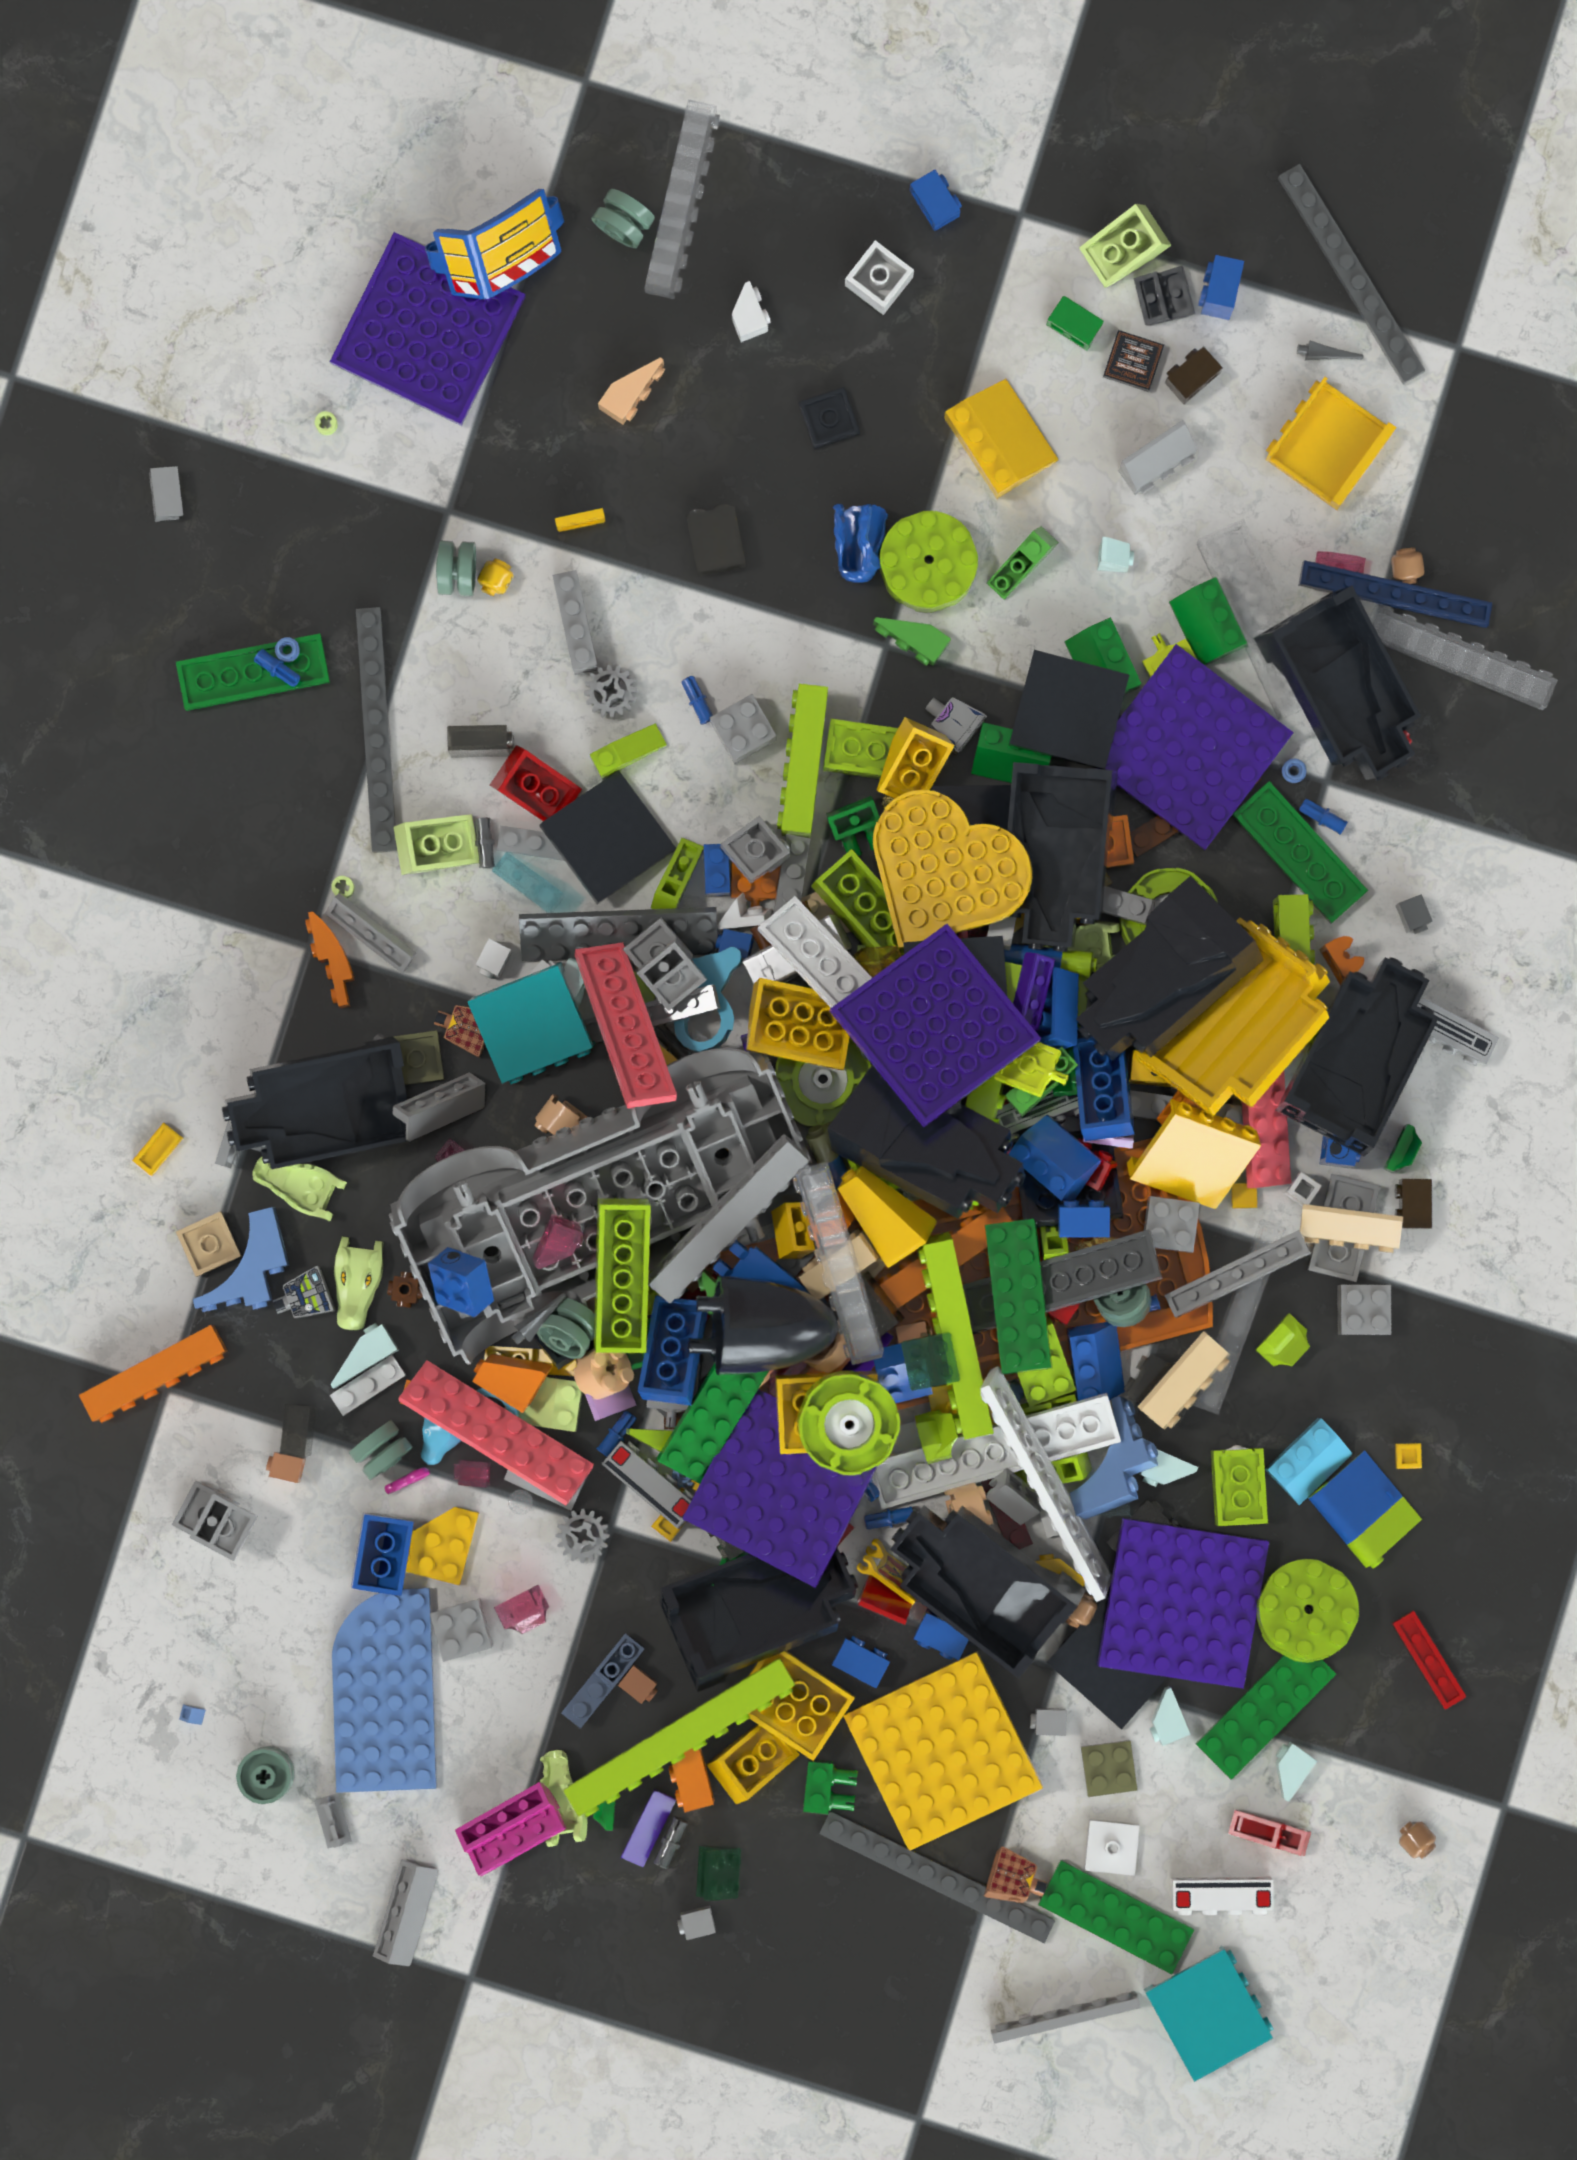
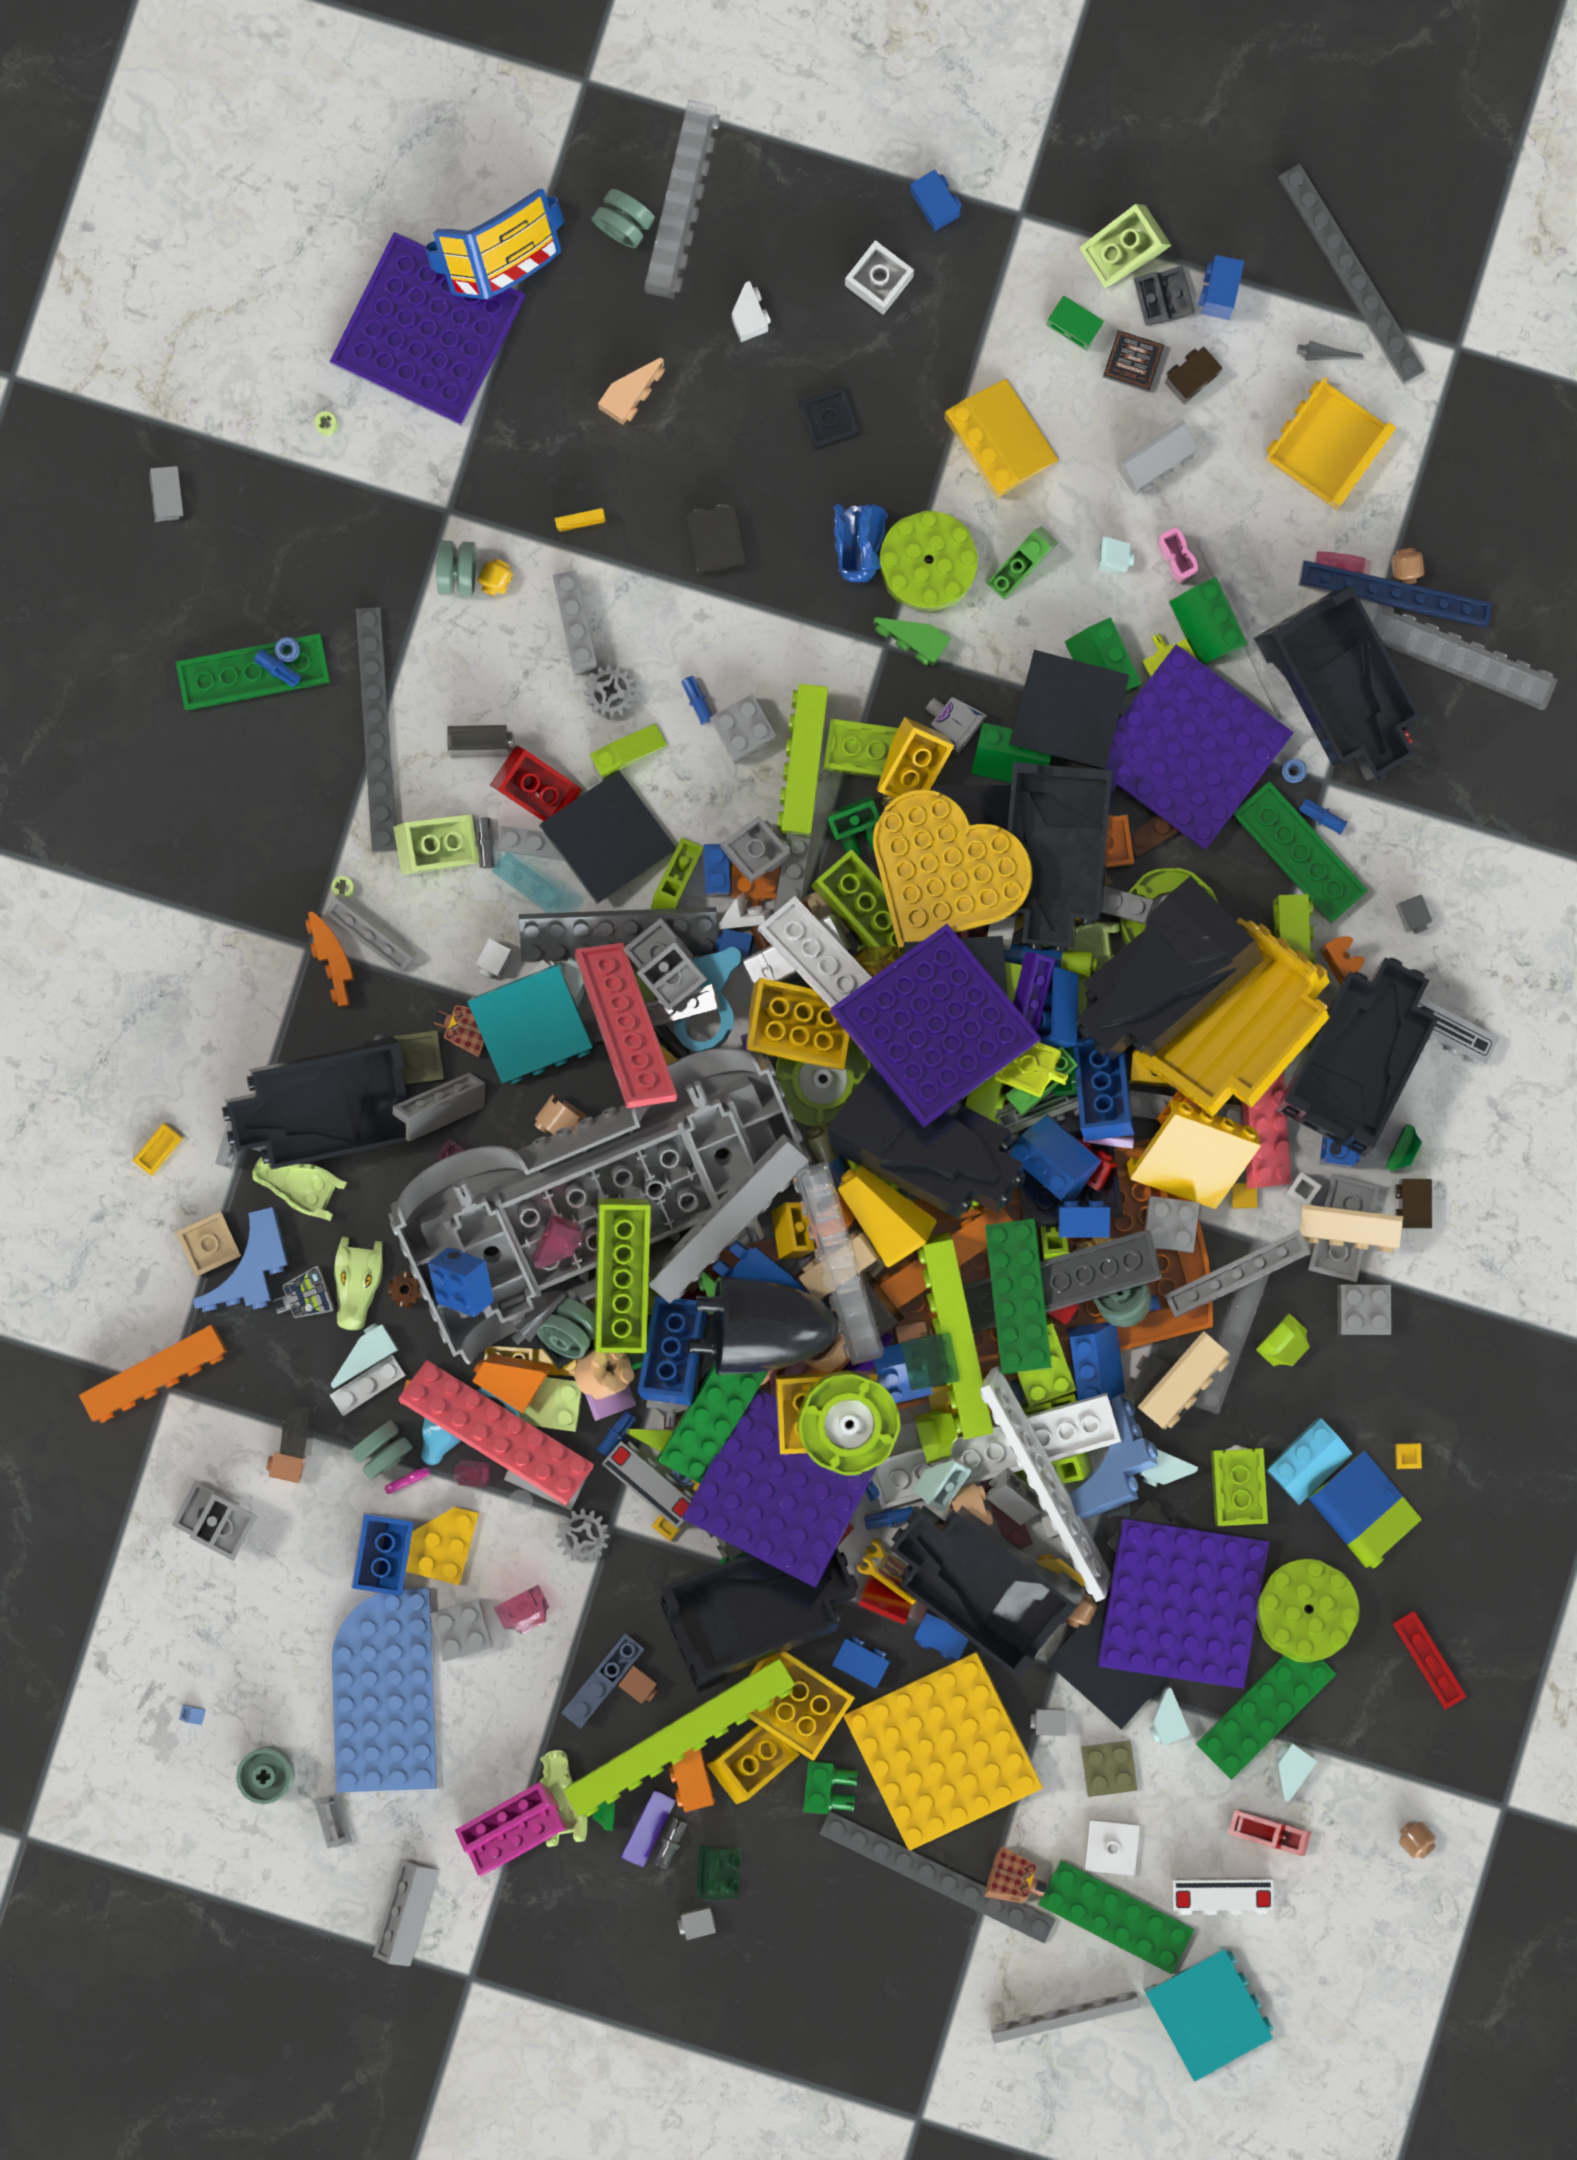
(941, 1483): none -> light aqua slope
(1174, 550): none -> bright pink brick

